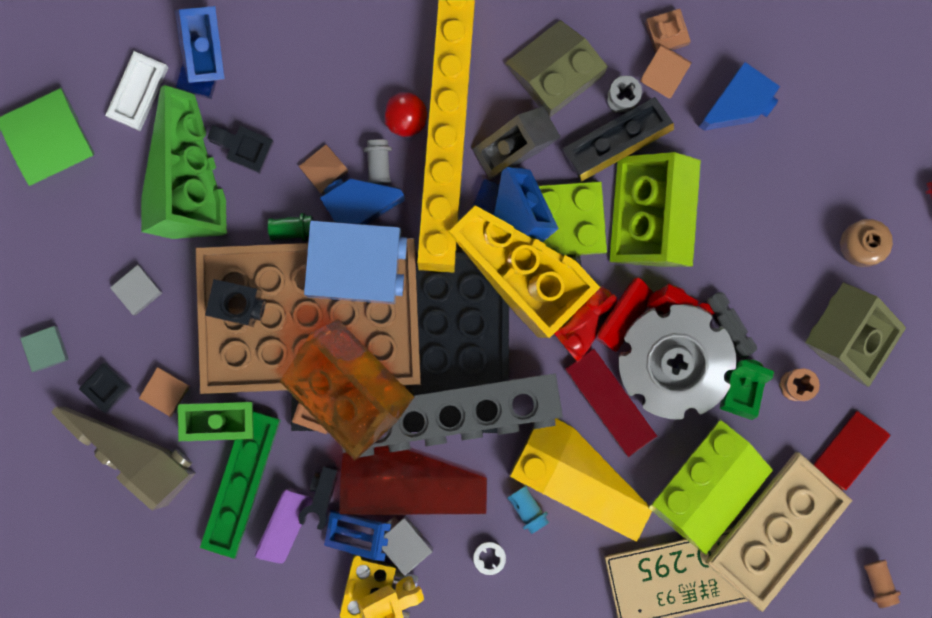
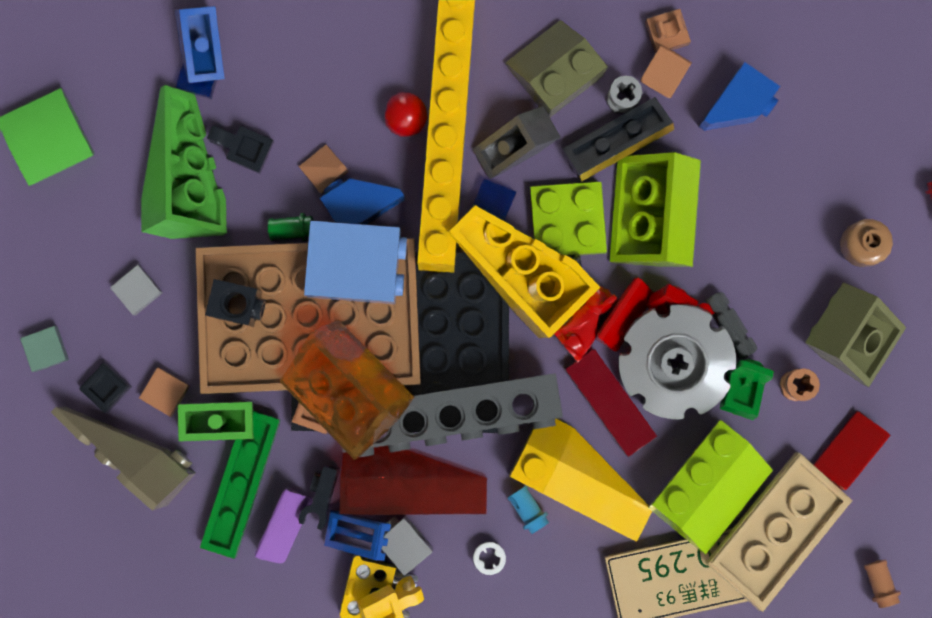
(137, 91): white tile -> none
(378, 161): light grey pin -> none
(523, 204): blue slope -> none

